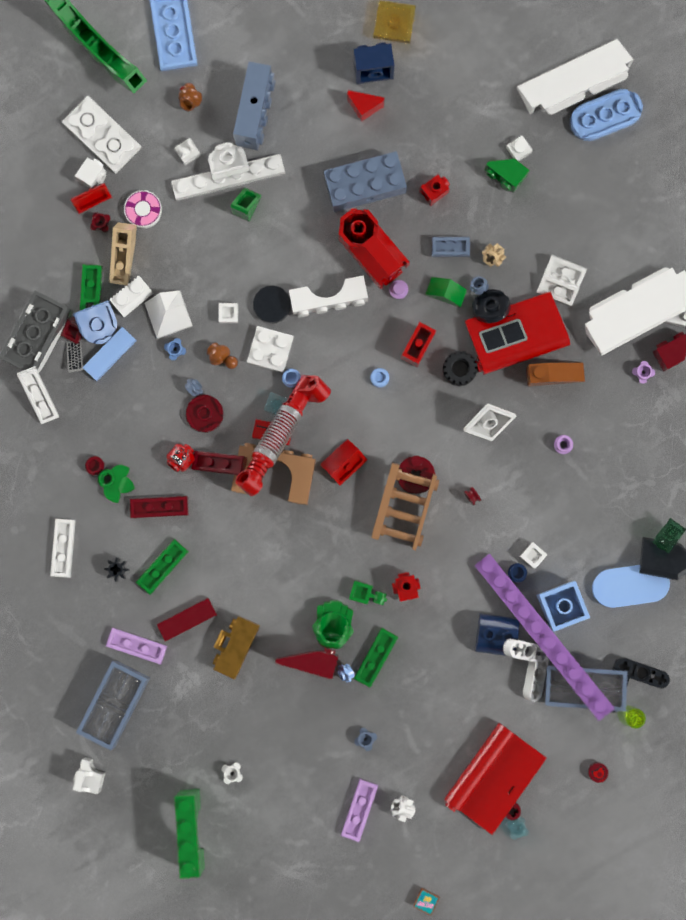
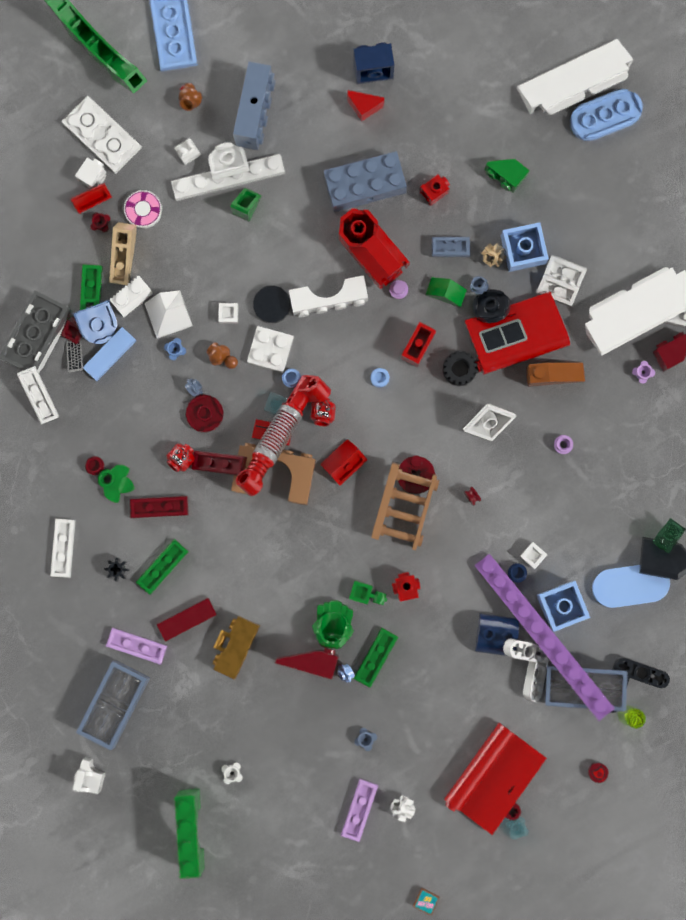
(323, 413): none -> red head
(394, 21): clear yellow plate -> none
(519, 148): white plate -> none
(524, 247): none -> light blue brick

